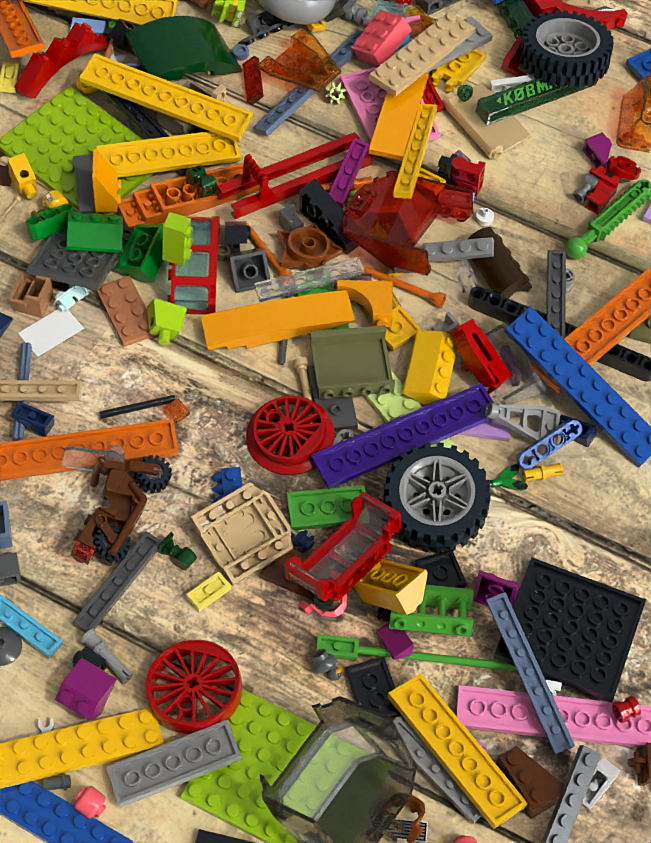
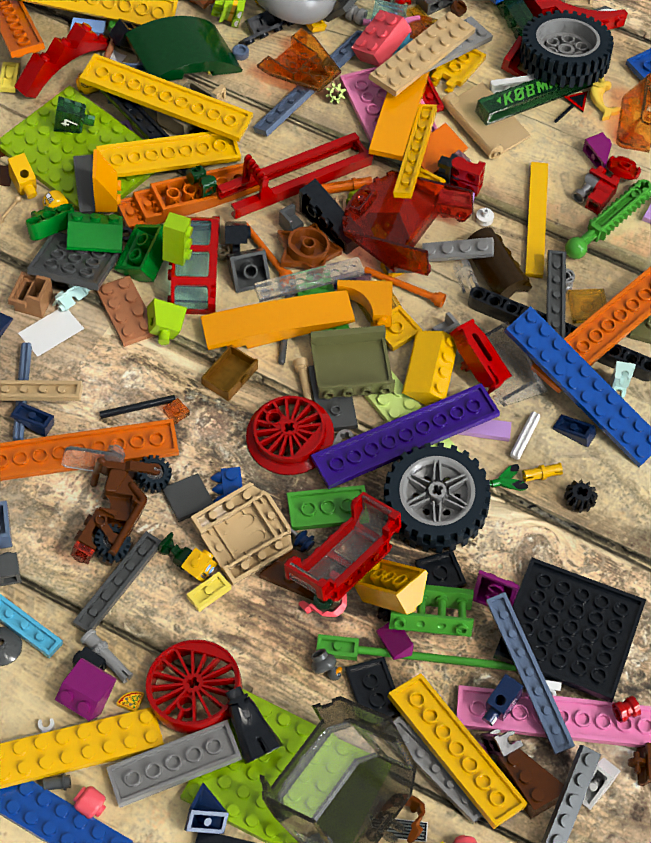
(71, 116): none -> clear green torso
(131, 701): none -> tile
(187, 497): none -> dark grey tile
(199, 564): none -> yellow head
(206, 813): none -> dark blue slope
(229, 373): none -> pearl gold container
(251, 728): none -> black piece
(252, 80): clear red plate -> none
(349, 171): magenta plate -> none
(441, 142): none -> orange tile
(458, 8): none -> reddish brown tile
(465, 92): clear green plate -> none
(499, 744): none -> hinge
(506, 693): none -> dark blue torso
(509, 361): clear purple plate -> none
(525, 435): none -> white axle
(536, 220): none -> yellow tile
(548, 419): light grey plate -> none
(550, 447): beam -> none
(577, 100): none -> piece
(580, 496): none -> black gear
(585, 303): none -> clear yellow tile
(596, 93): none -> light yellow animal
(622, 376): none -> light aqua hinge

